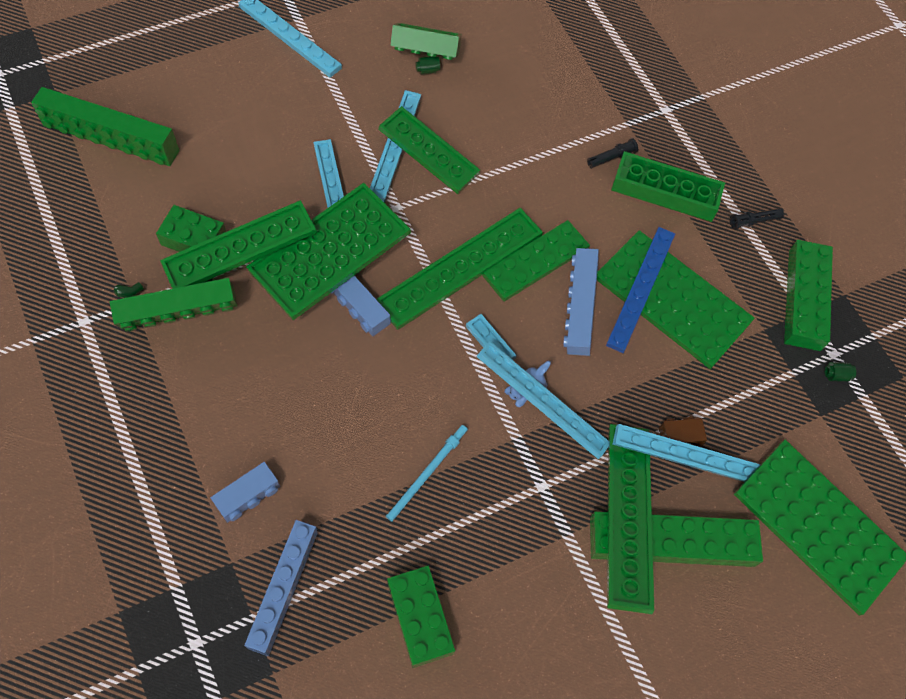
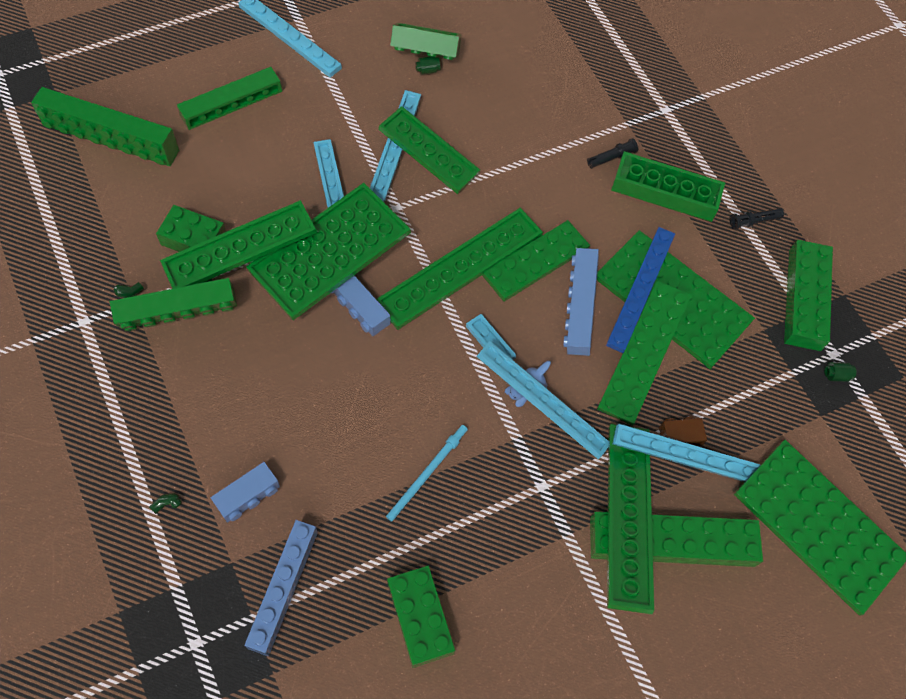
(165, 499): none -> dark green arm
(229, 98): none -> green brick
(644, 353): none -> green plate

